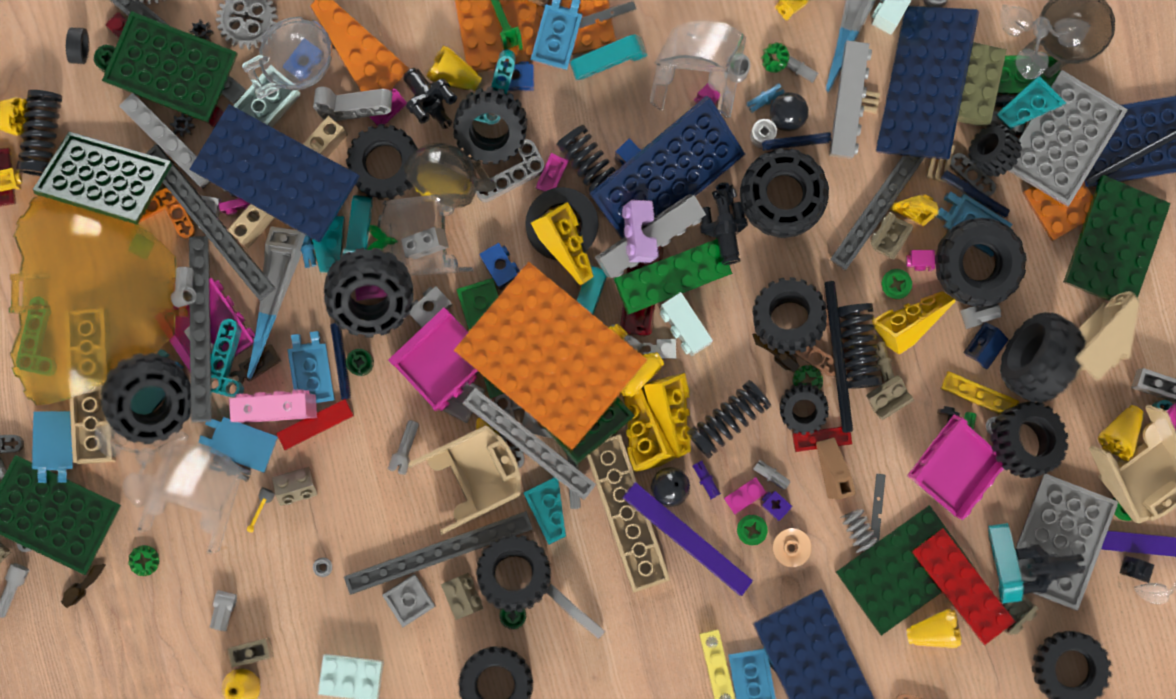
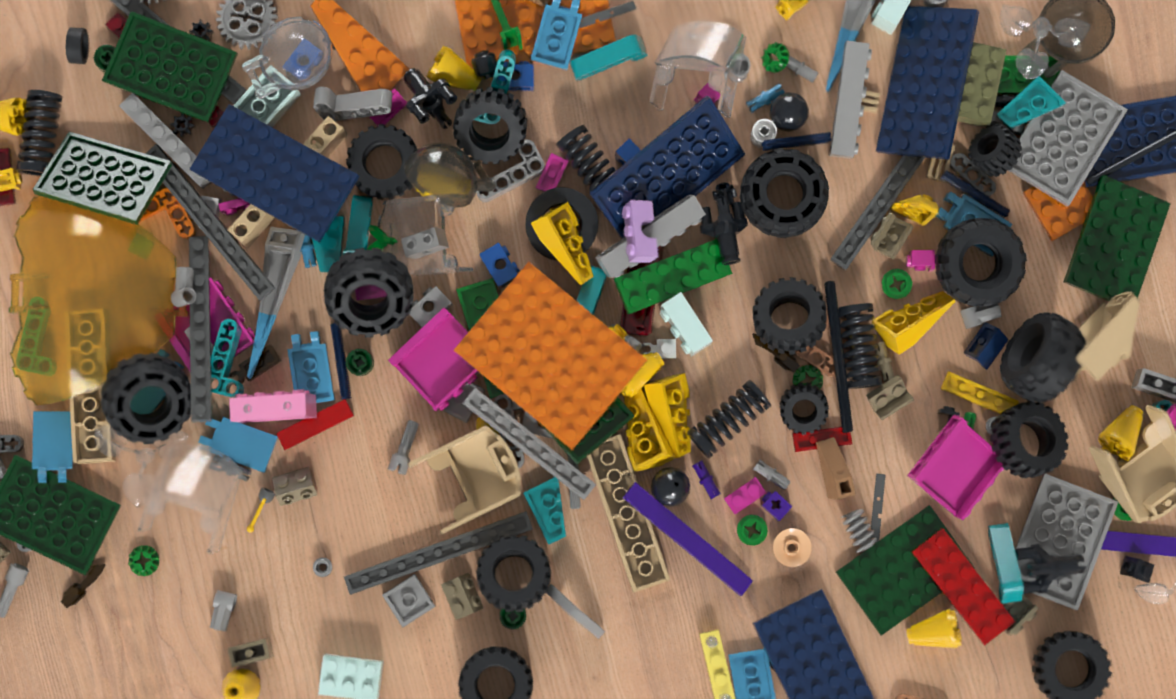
(484, 64): none -> black head

